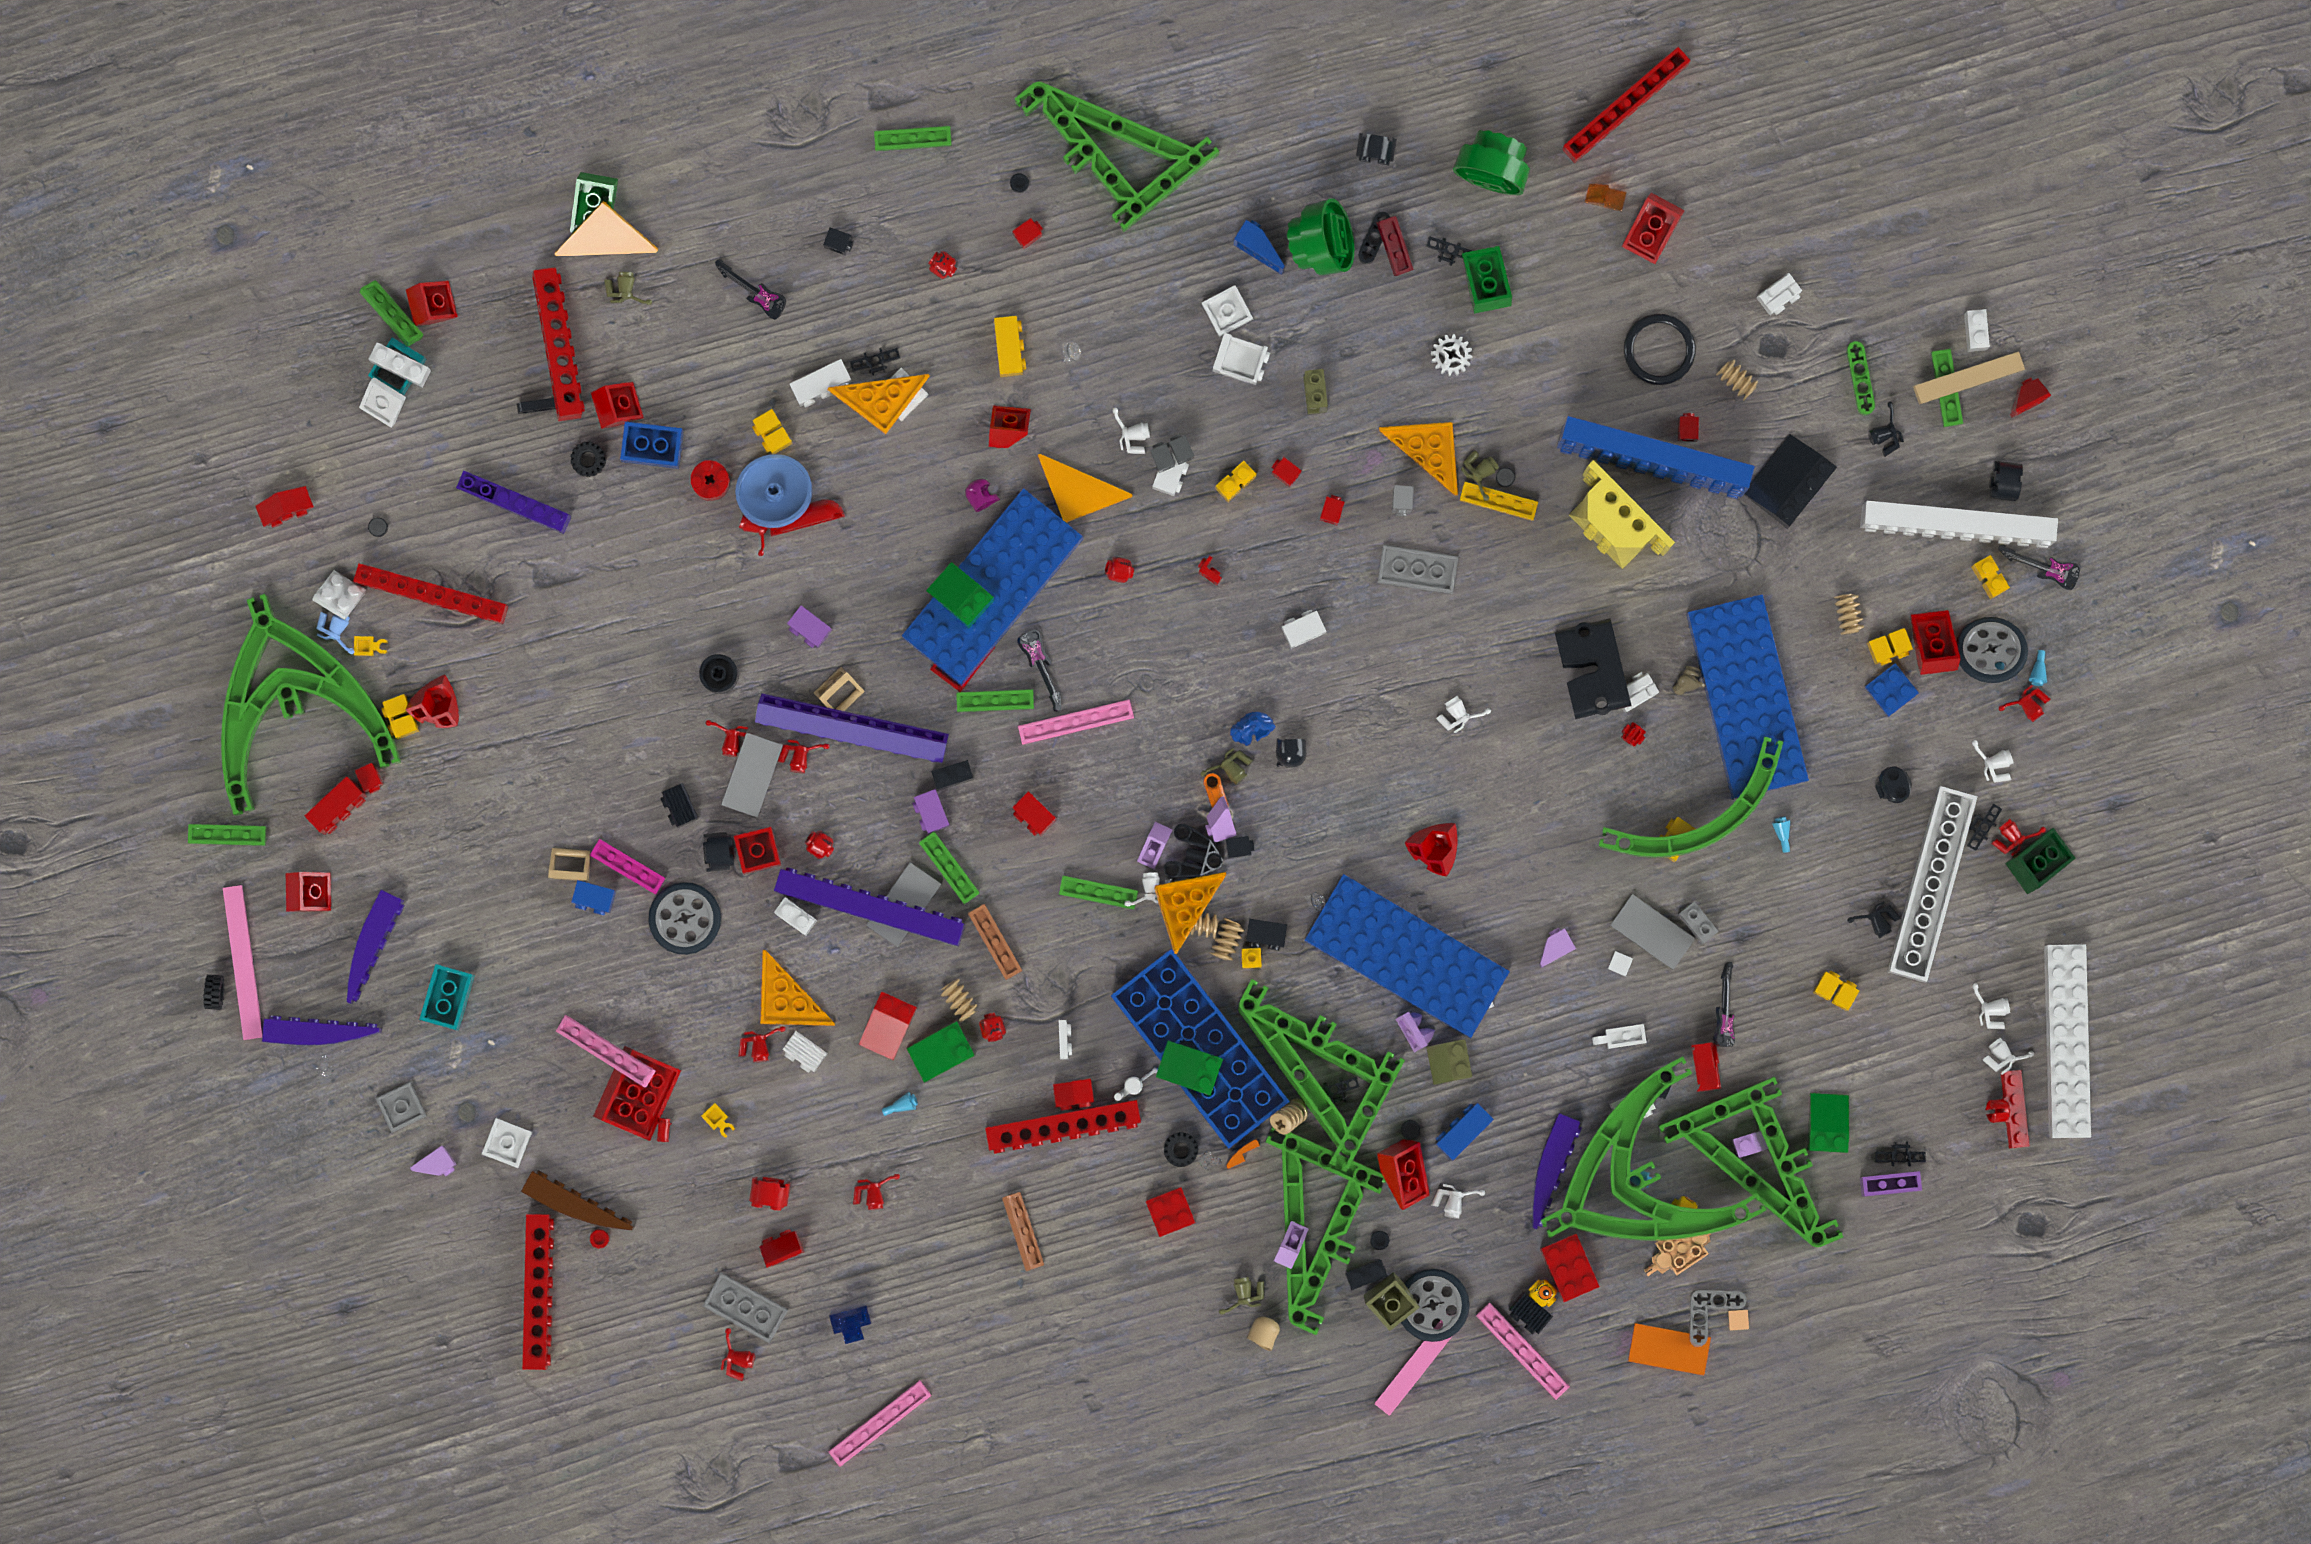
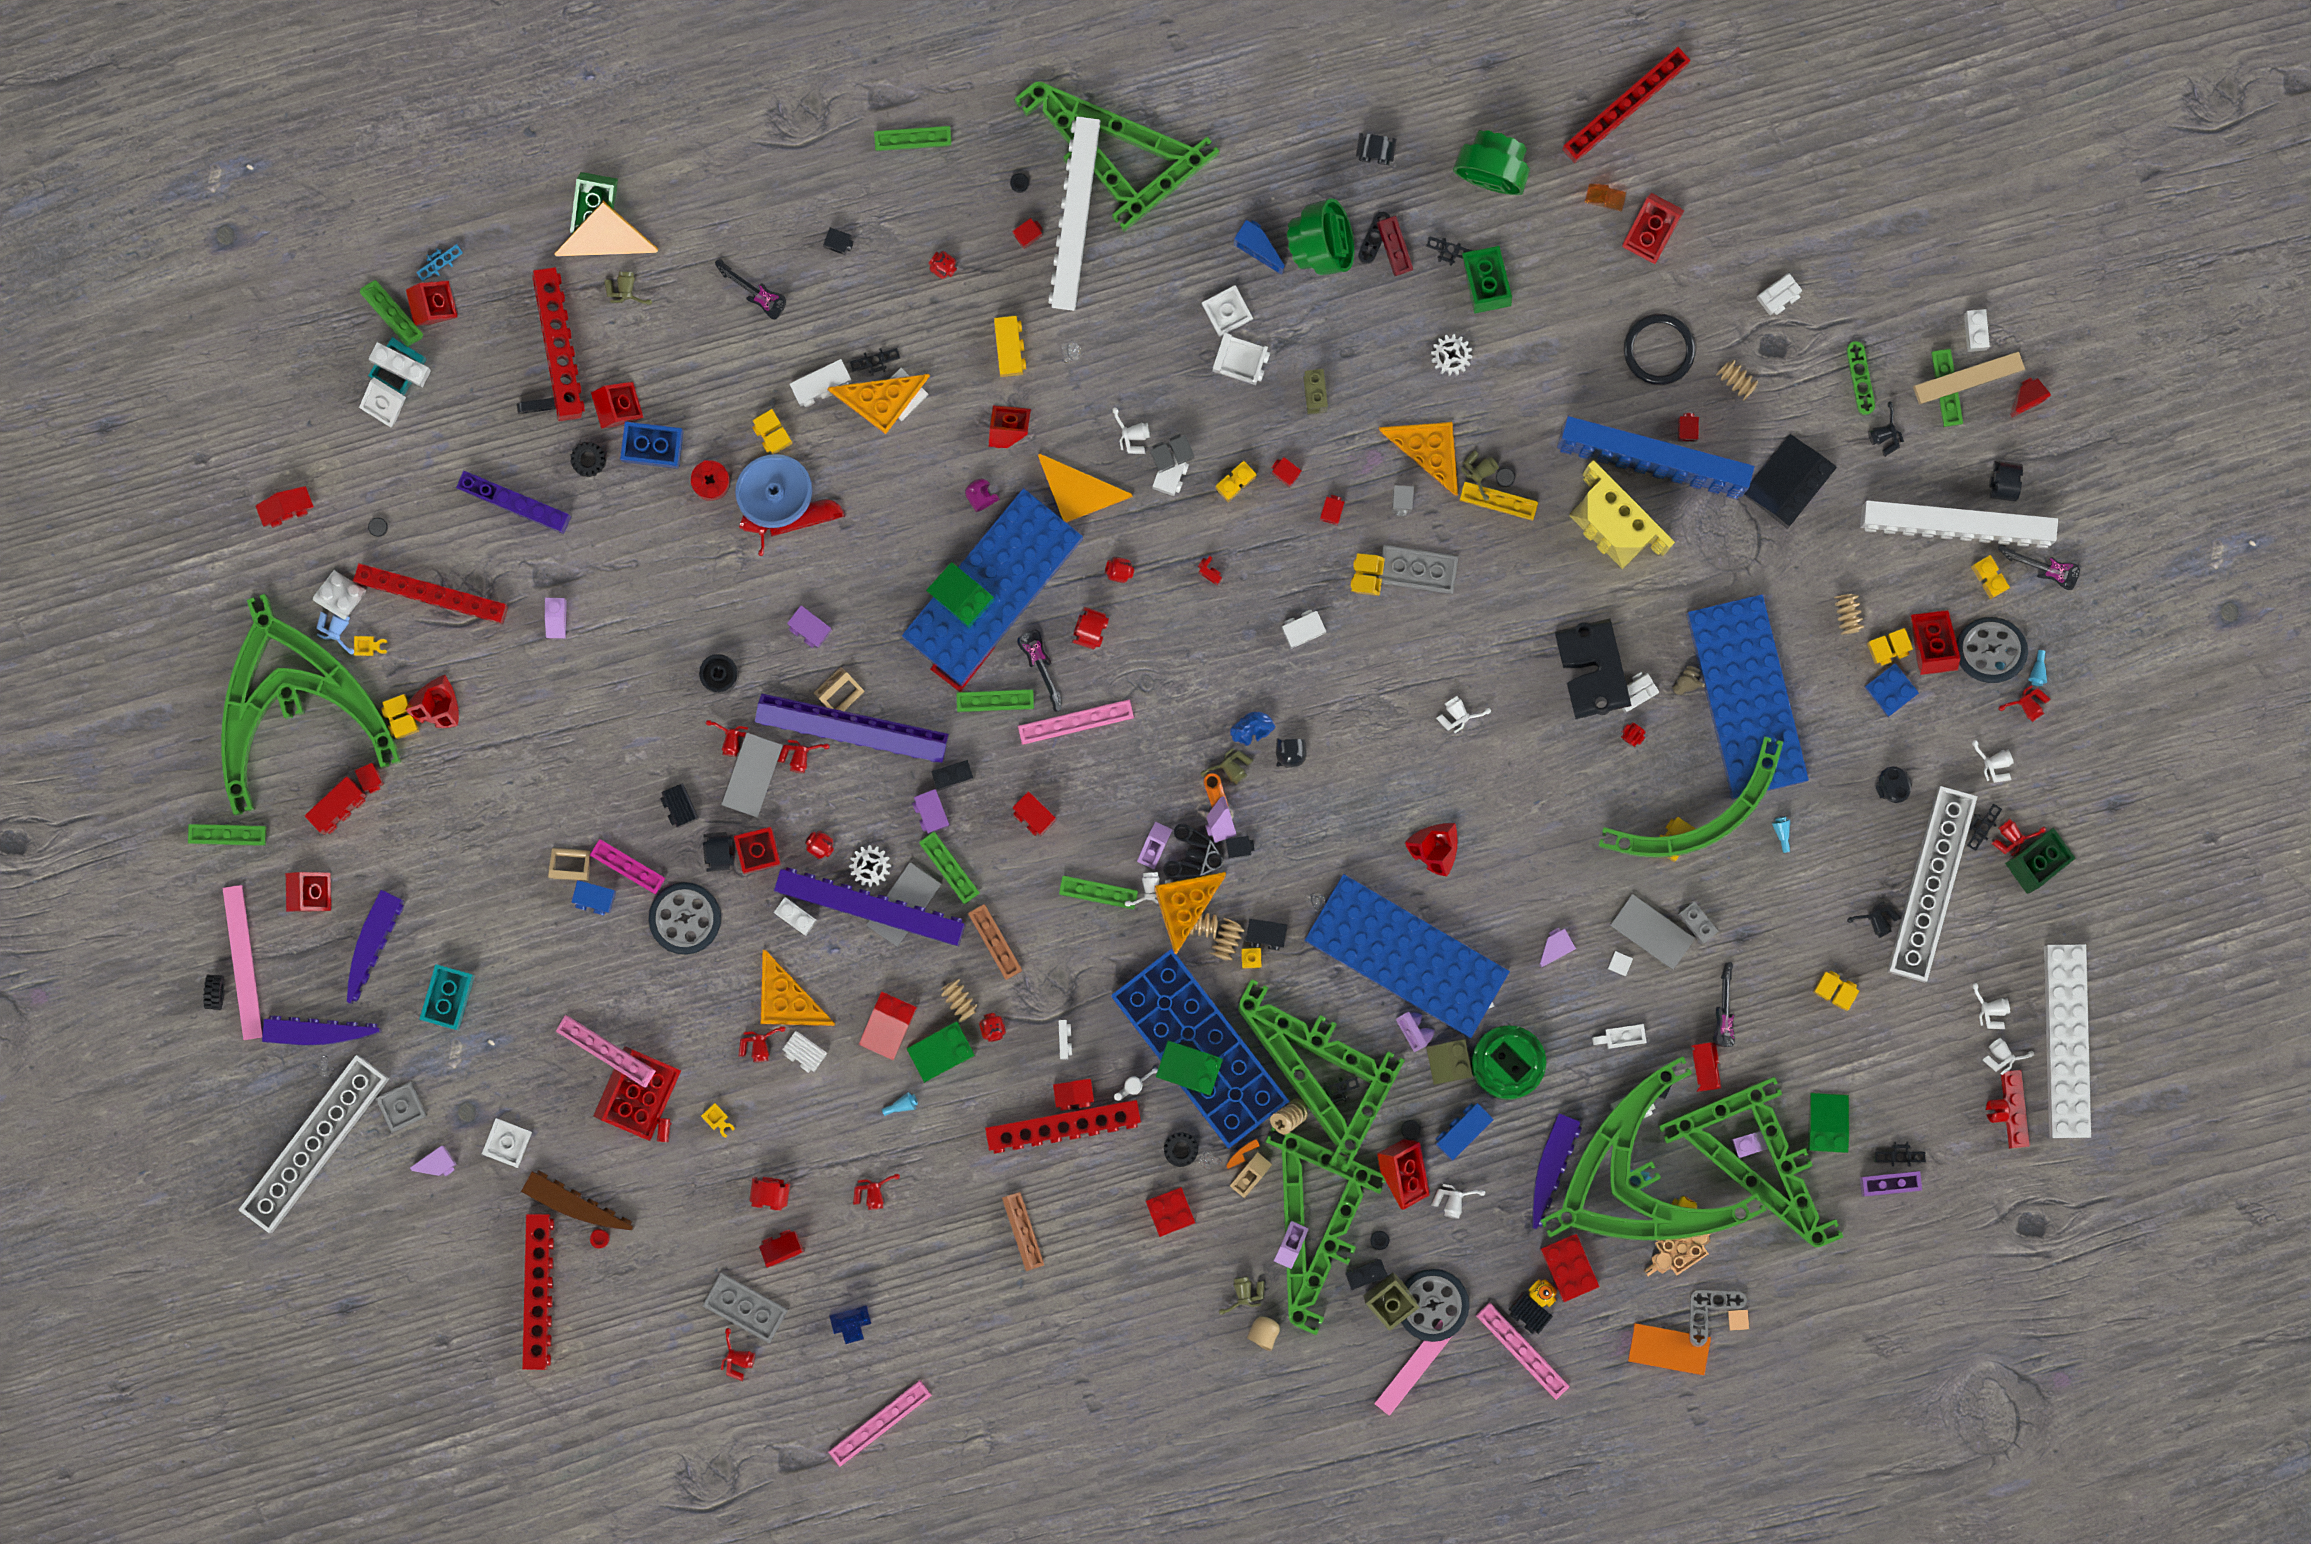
(313, 1144): none -> white brick
(433, 263): none -> dark azure piece
(555, 617): none -> lavender slope
(865, 854): none -> white gear
(1075, 213): none -> white brick
(1089, 628): none -> red brick
(1251, 1175): none -> tan slope
(1368, 565): none -> yellow piece
(1520, 1050): none -> green piece

